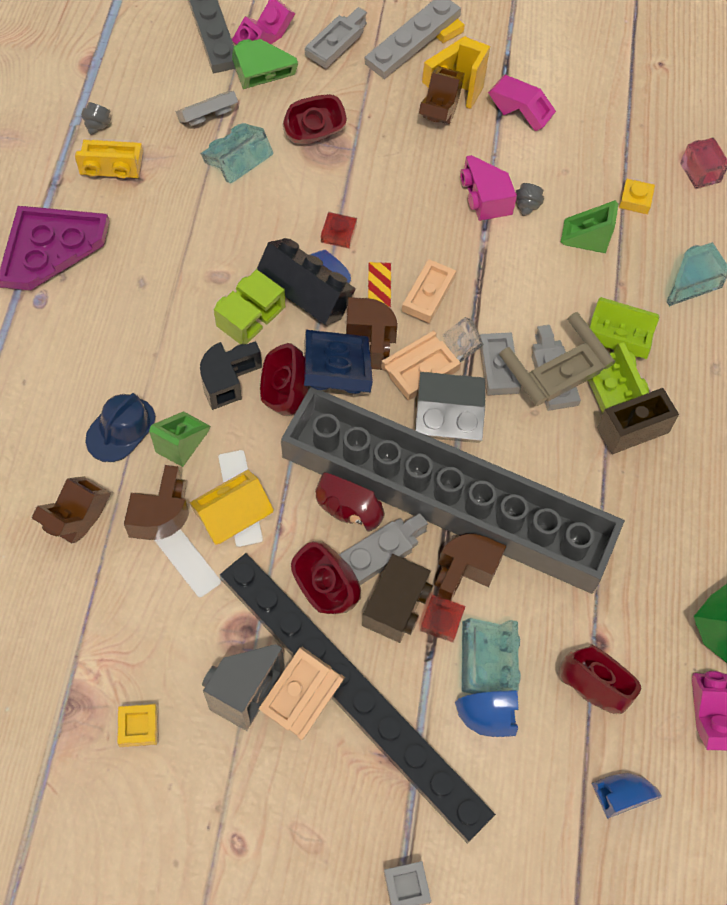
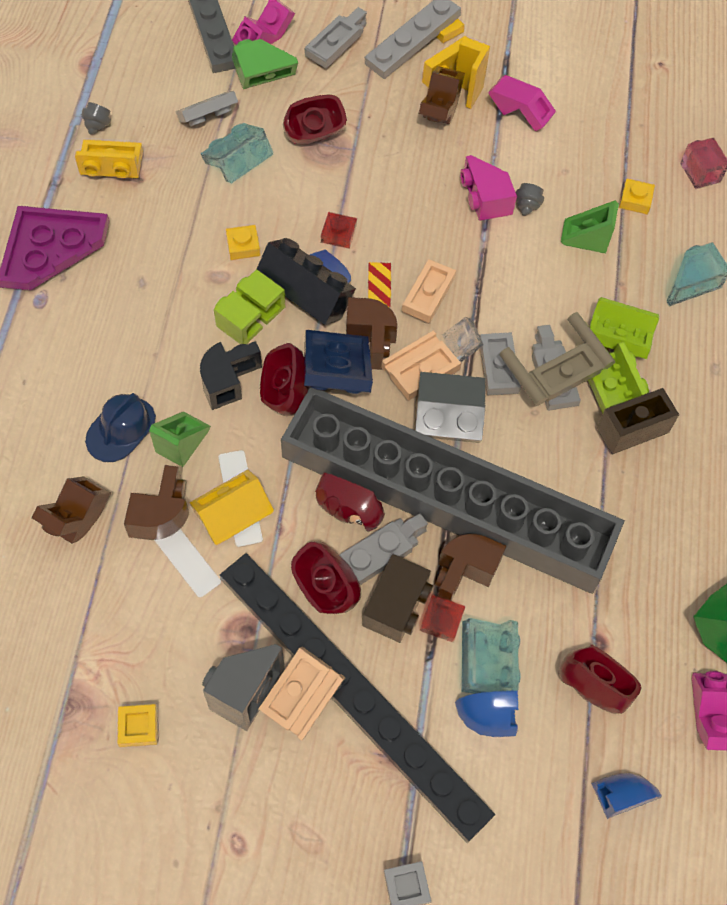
(243, 242): none -> yellow plate

